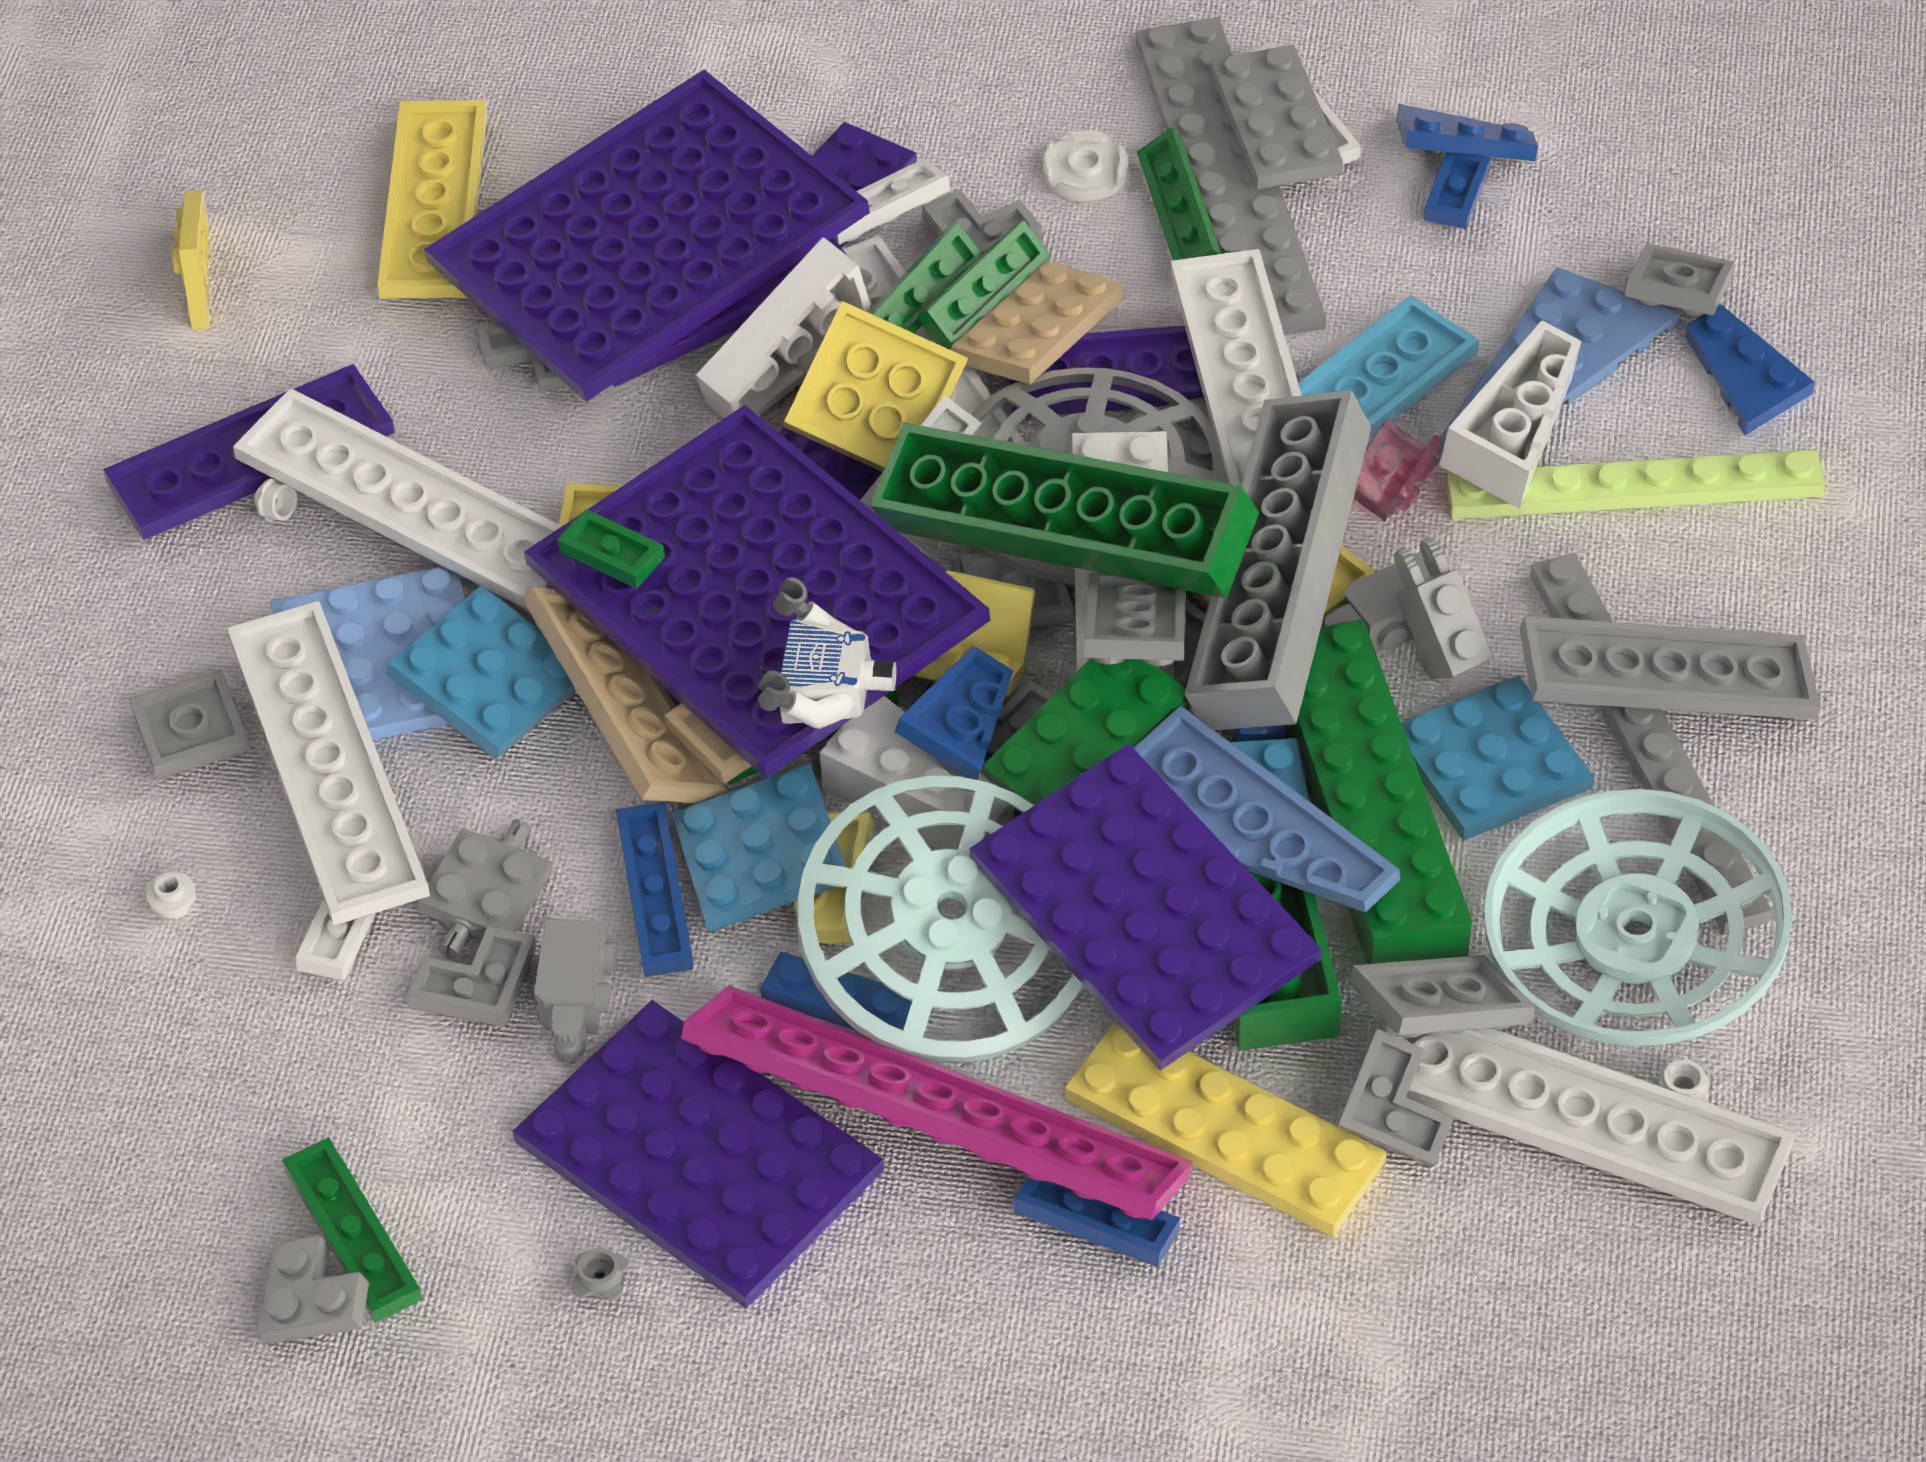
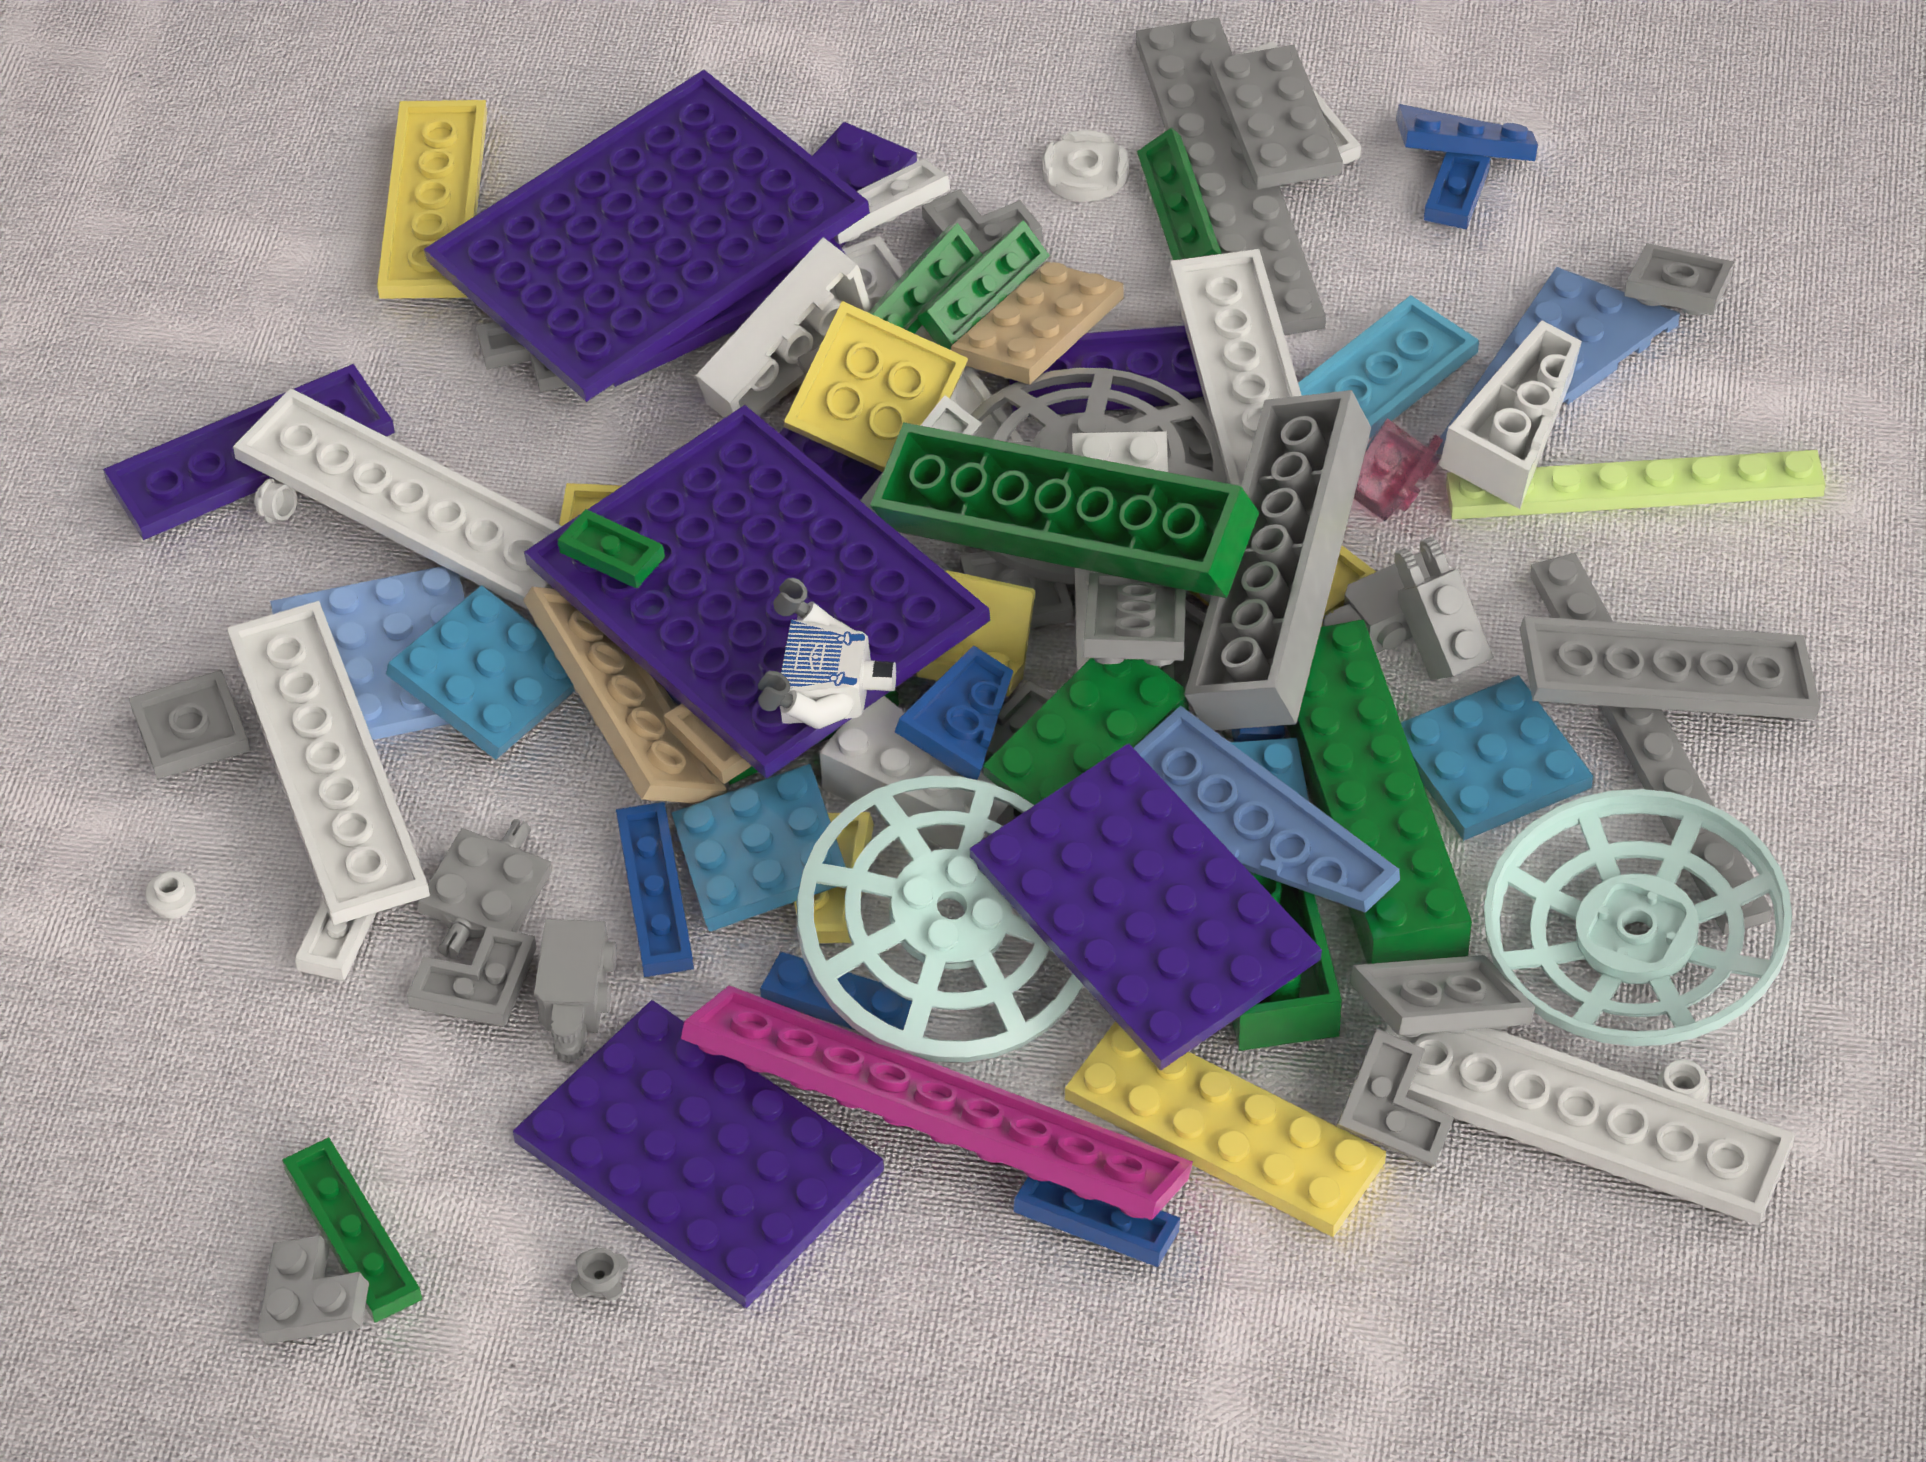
(192, 256): light yellow wing -> none
(1747, 368): blue wing -> none

